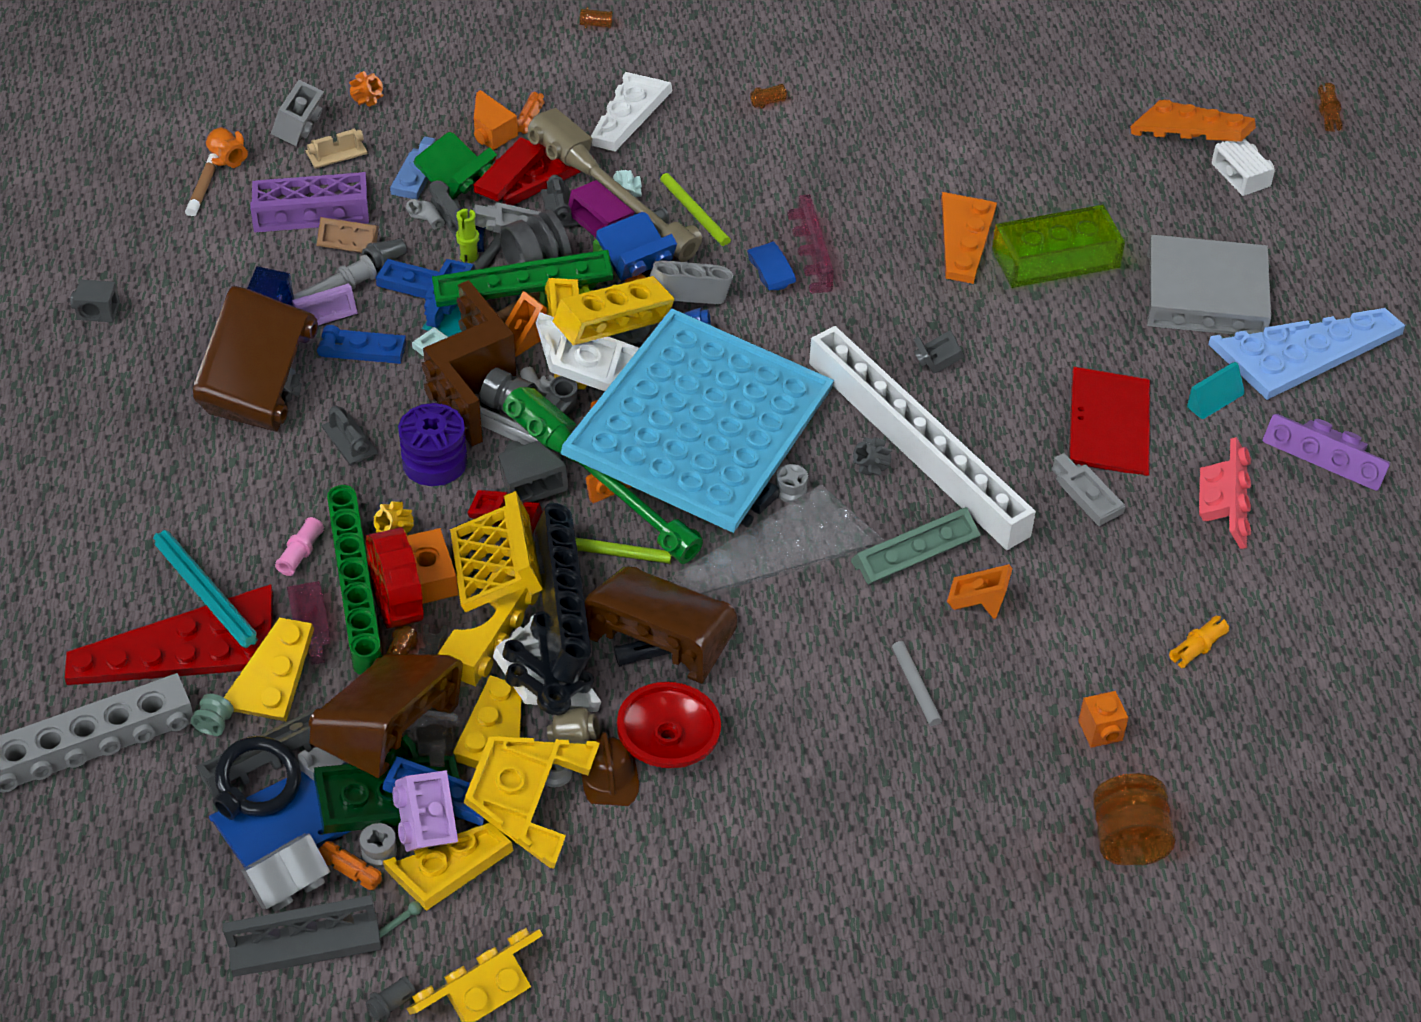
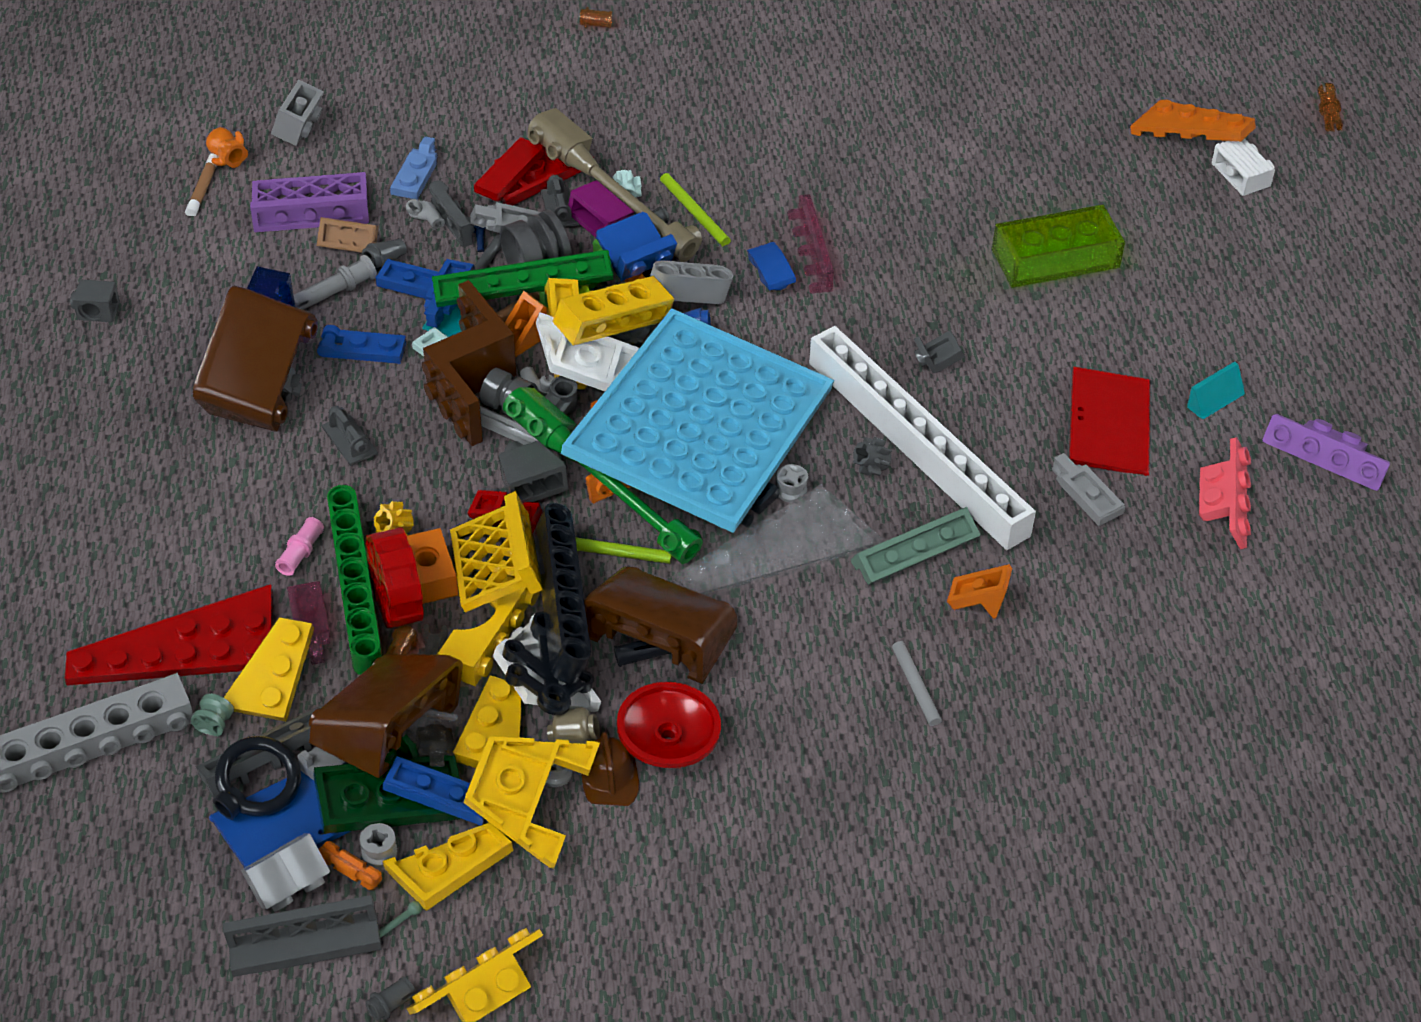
(205, 589): teal axle -> none
(326, 152): tan hinge -> none
(329, 304): lavender plate -> none
(366, 89): orange gear -> none
(425, 810): lavender bracket -> none
(433, 444): dark purple wheel -> none
(454, 164): green bracket -> none
(467, 235): lime pin -> none
(493, 122): orange slope -> none
(529, 111): orange axle -> none
(629, 109): white wing -> none
(769, 95): clear orange pin -> none
(965, 234): orange wing -> none
(1103, 719): orange brick -> none
(1133, 819): clear orange wheel -> none
(1199, 641): light orange pin -> none
(1208, 285): light grey panel -> none
(1300, 350): light blue wing -> none

